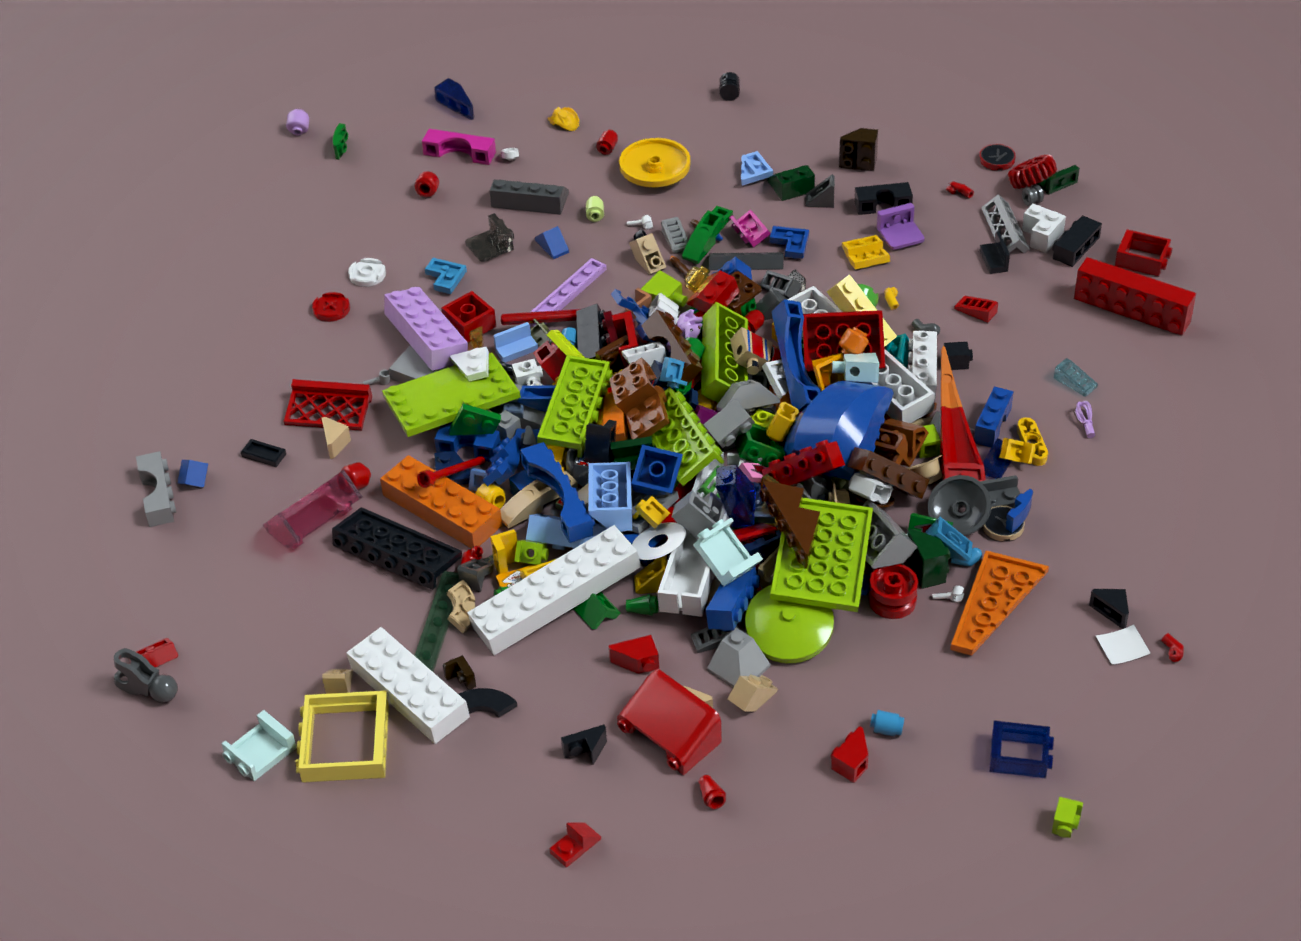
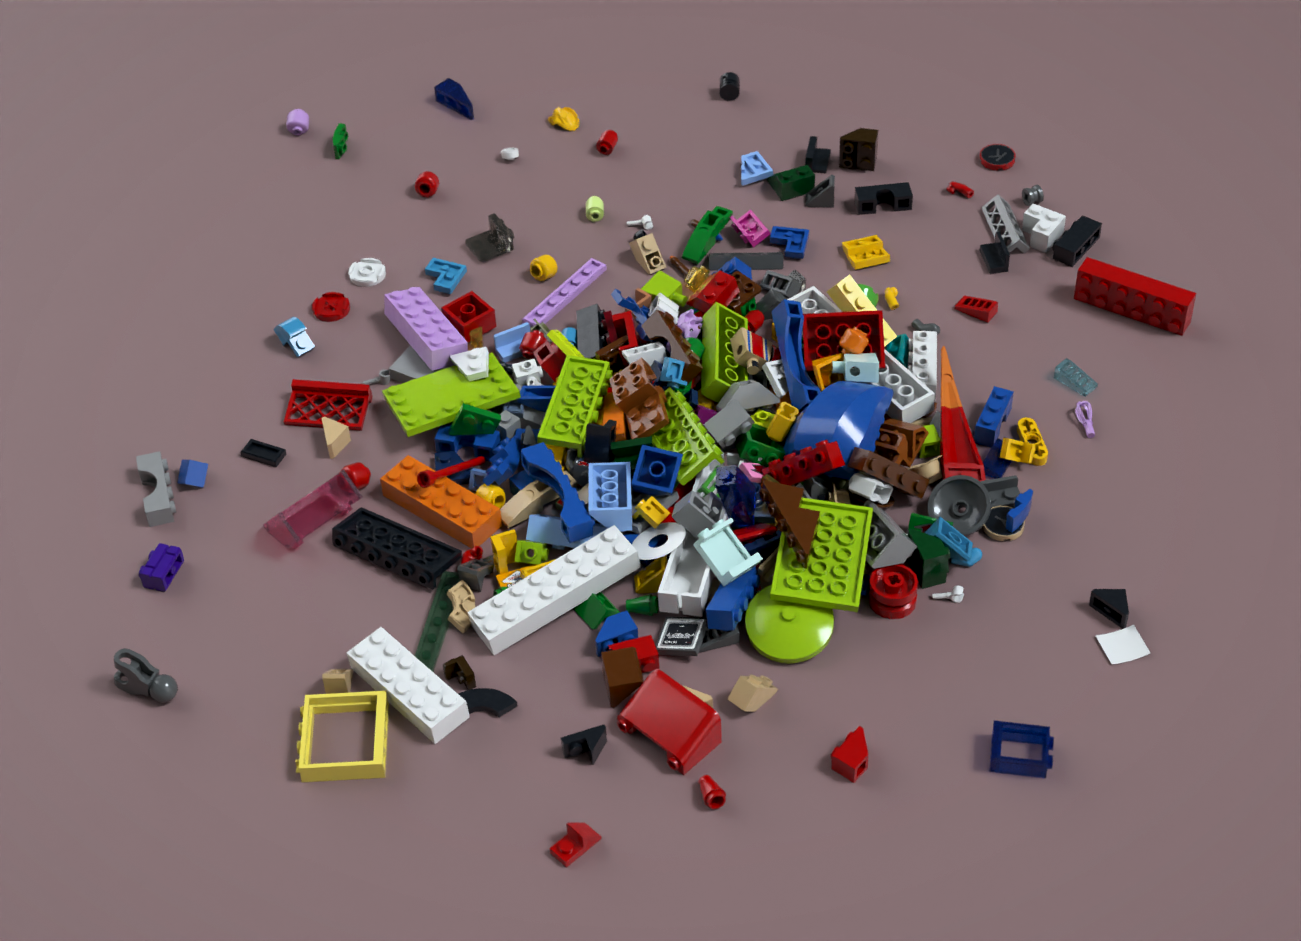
(159, 652): red slope -> none
(161, 567): none -> dark purple brick
(260, 747): light aqua panel -> none
(293, 332): none -> dark azure brick
(440, 142): dark pink arch -> none
(528, 196): dark grey slope -> none
(531, 342): none -> red head
(542, 316): red axle -> none
(543, 267): none -> yellow head
(553, 242): blue slope -> none
(615, 630): none -> blue slope
(621, 673): none -> reddish brown slope
(654, 162): yellow dish -> none
(674, 233): light grey slope -> none
(681, 636): none -> tile
(737, 657): light grey slope -> none
(816, 157): none -> black panel
(887, 723): dark azure brick -> none
(898, 226): medium lavender bracket -> none
(959, 355): black brick -> none
(995, 593): orange wing -> none
(1032, 171): red gear -> none
(1060, 180): dark green panel -> none
(1066, 817): lime brick -> none
(1146, 243): red window -> none
(1176, 649): red arm -> none

